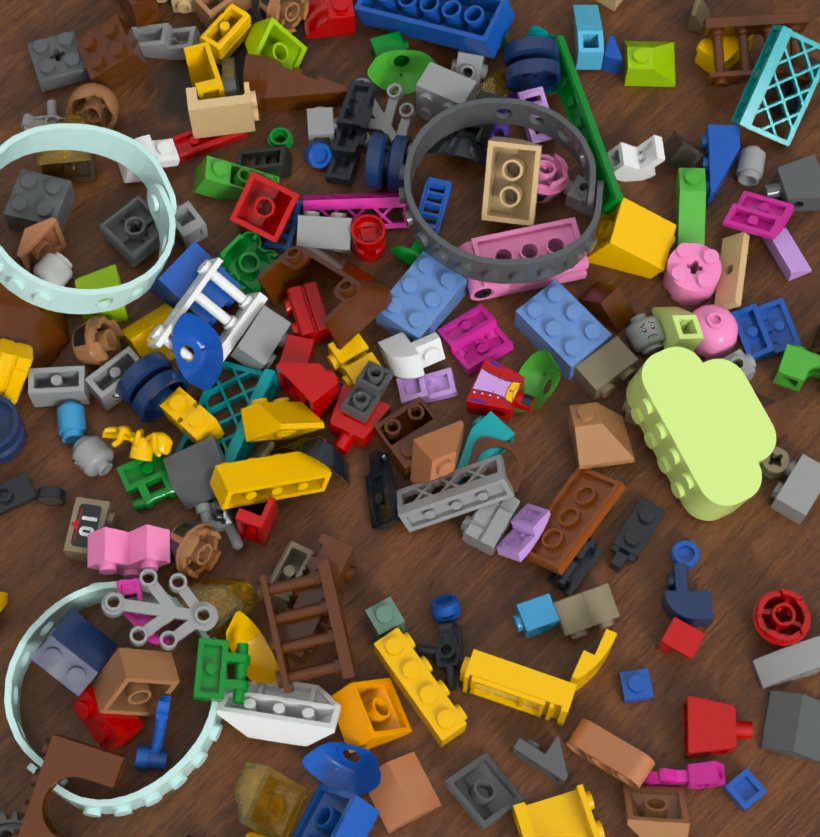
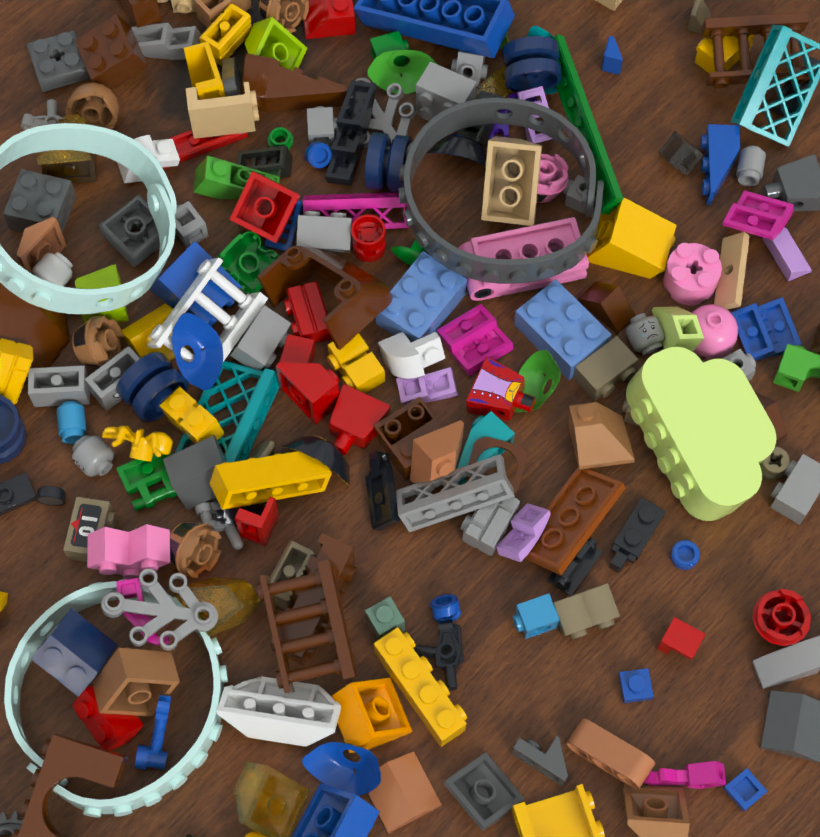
(211, 669): green plate -> none
(262, 663): yellow piece -> none
(278, 420): yellow slope -> none
(367, 391): dark grey slope -> none
(436, 190): blue slope -> none
(517, 686): yellow door -> none
(588, 37): medium azure slope -> none
(590, 663): yellow slope -> none
(638, 162): white brick -> none
(649, 64): lime slope -> none
(686, 605): dark blue brick -> none
(690, 205): bright green slope -> none
(711, 728): red torso -> none

